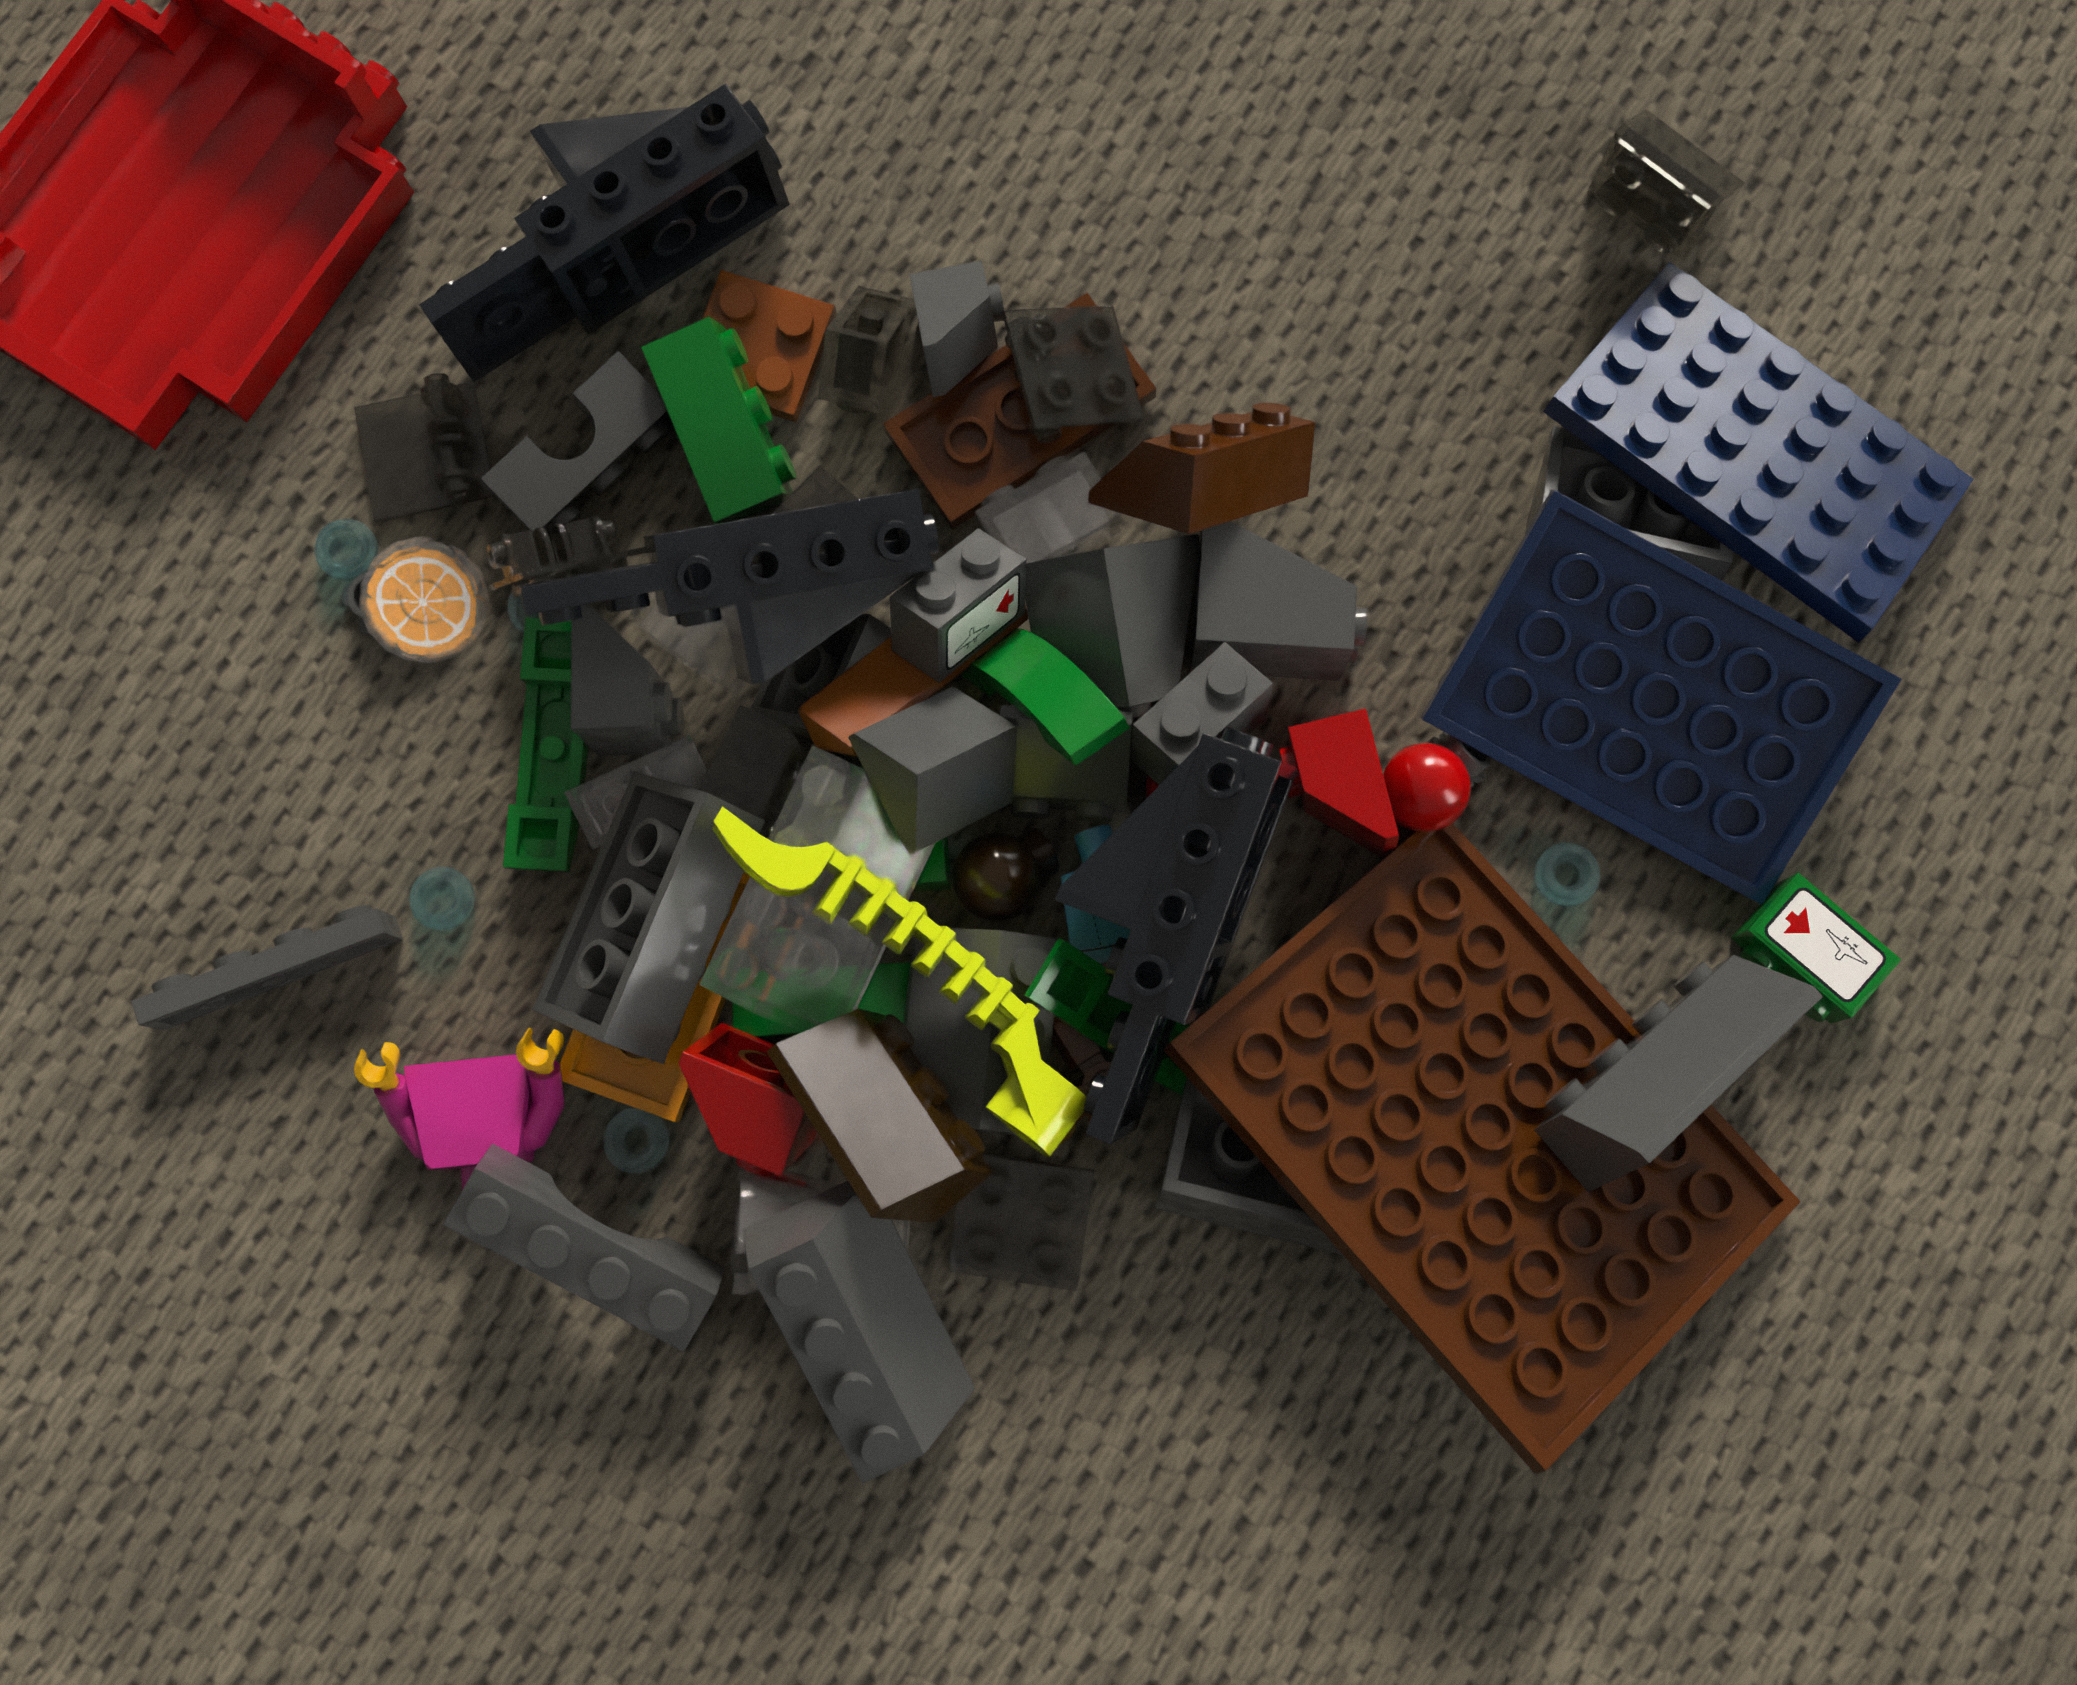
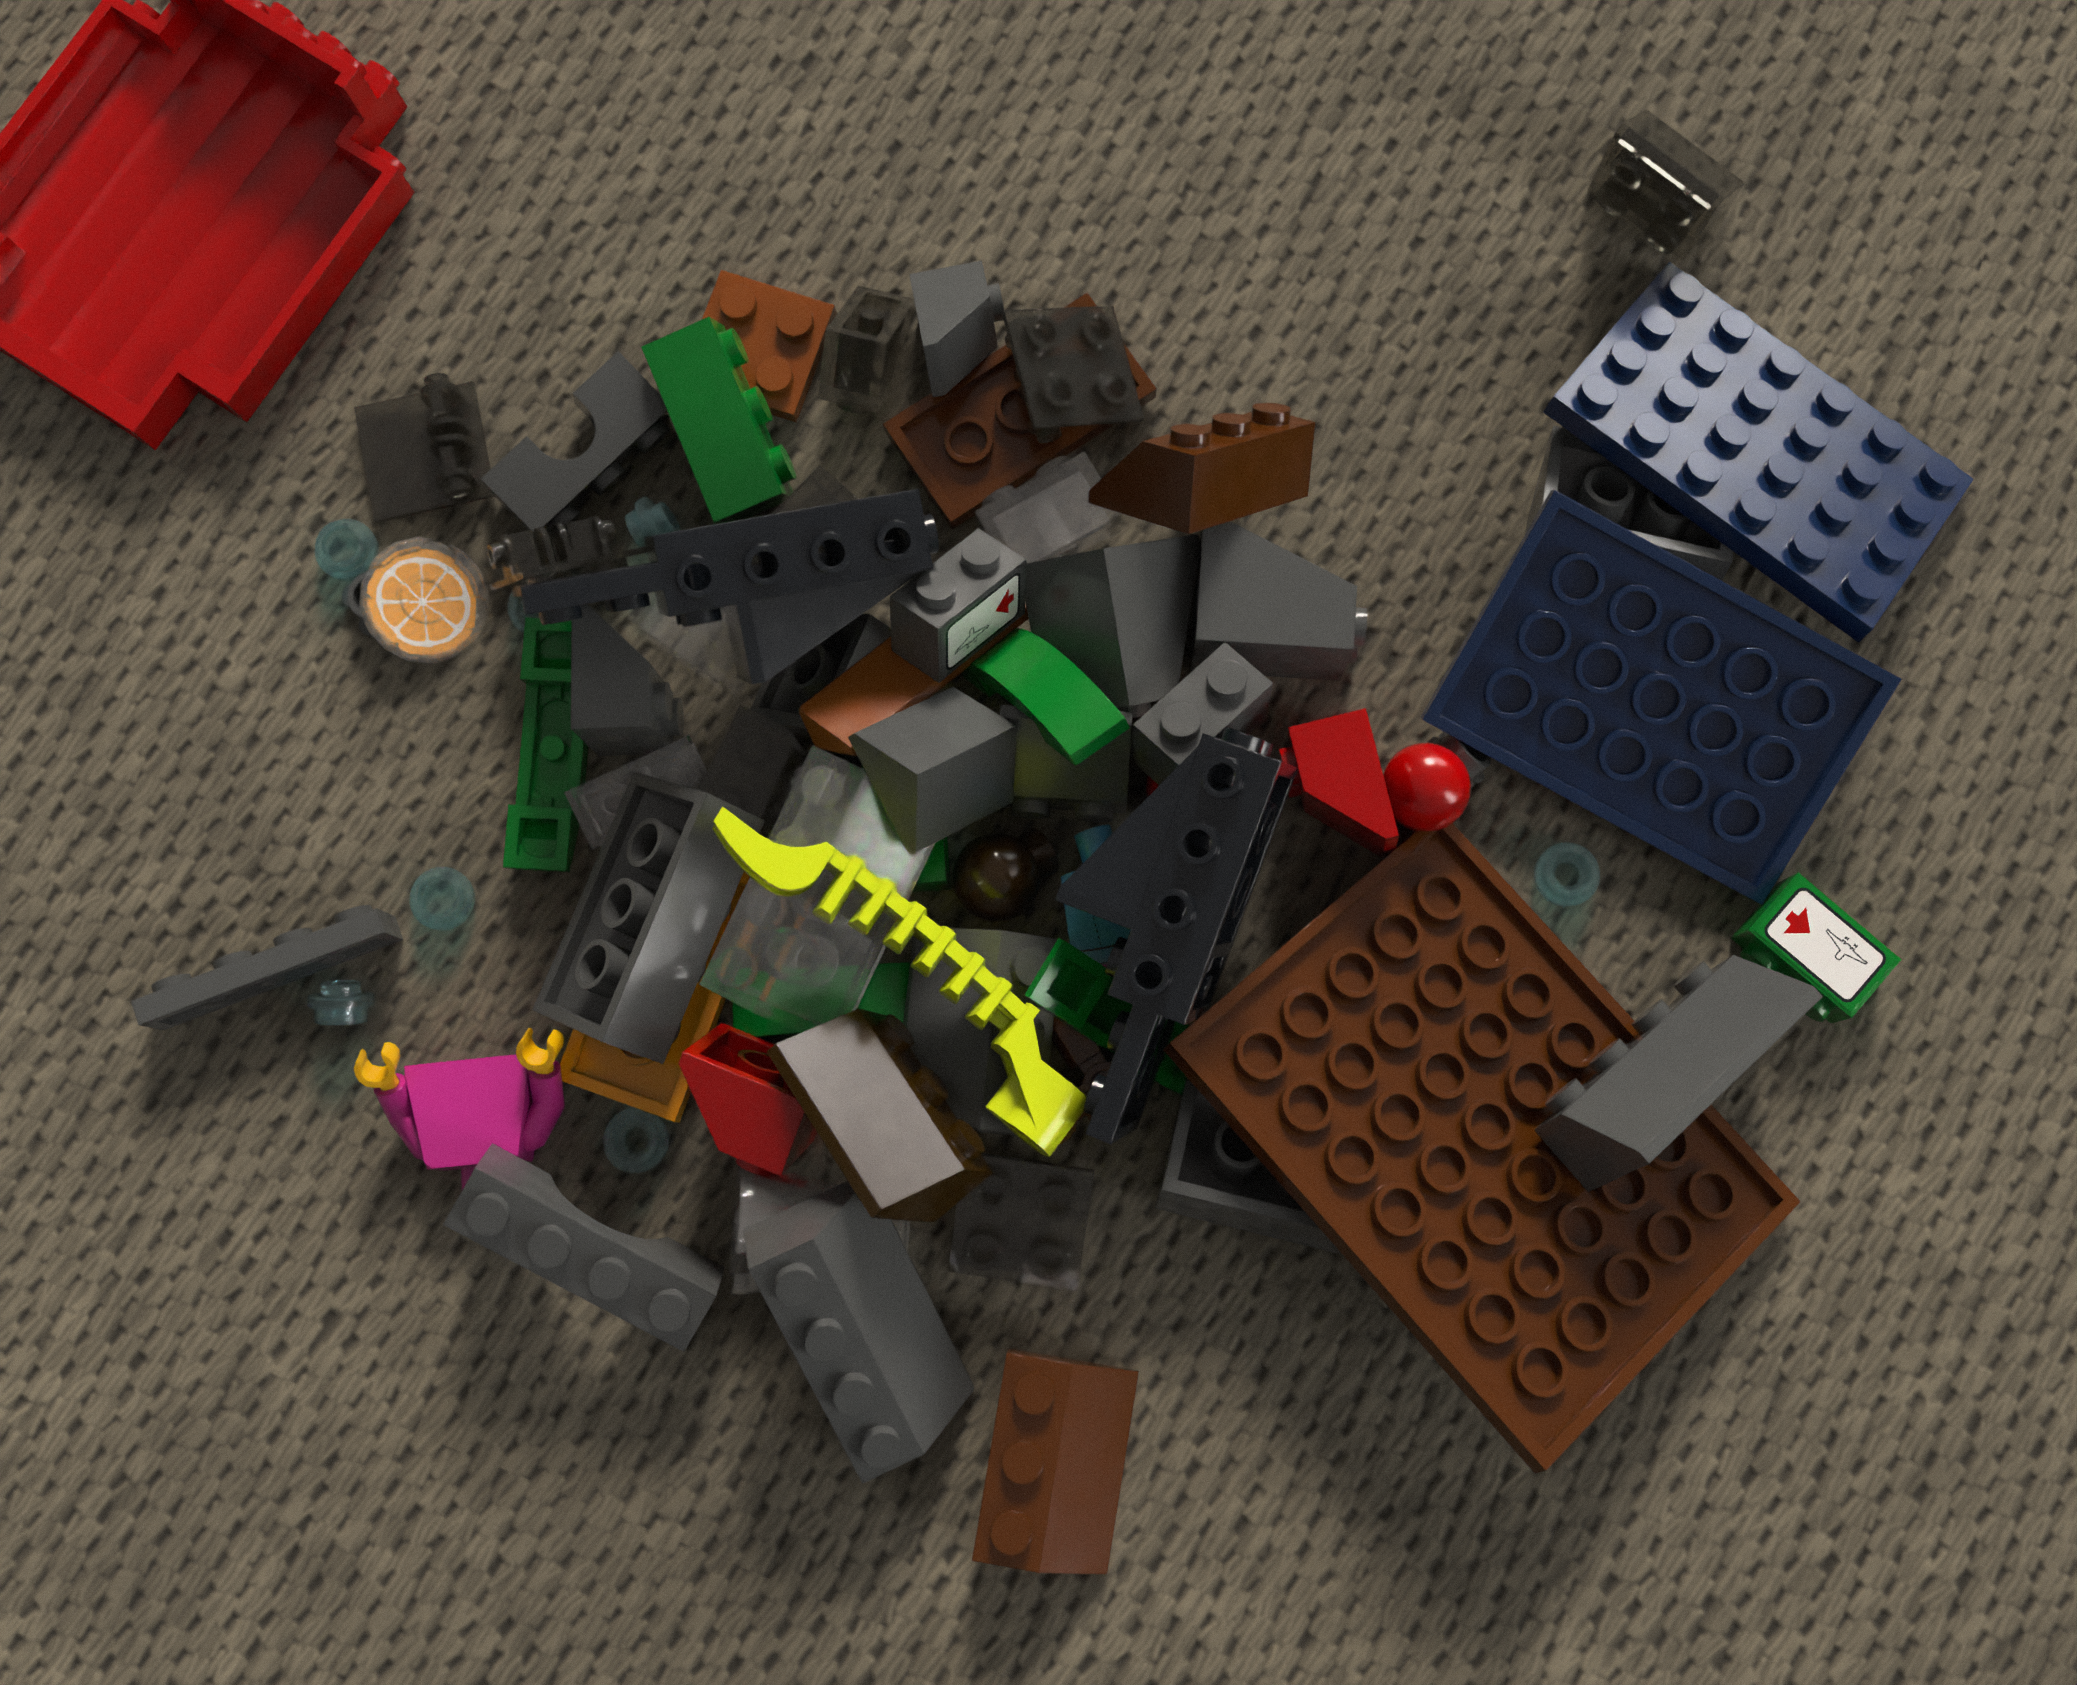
(340, 1003): none -> clear light blue plate
(621, 190): black wedge -> none
(650, 520): none -> clear light blue plate
(1055, 1465): none -> reddish brown slope

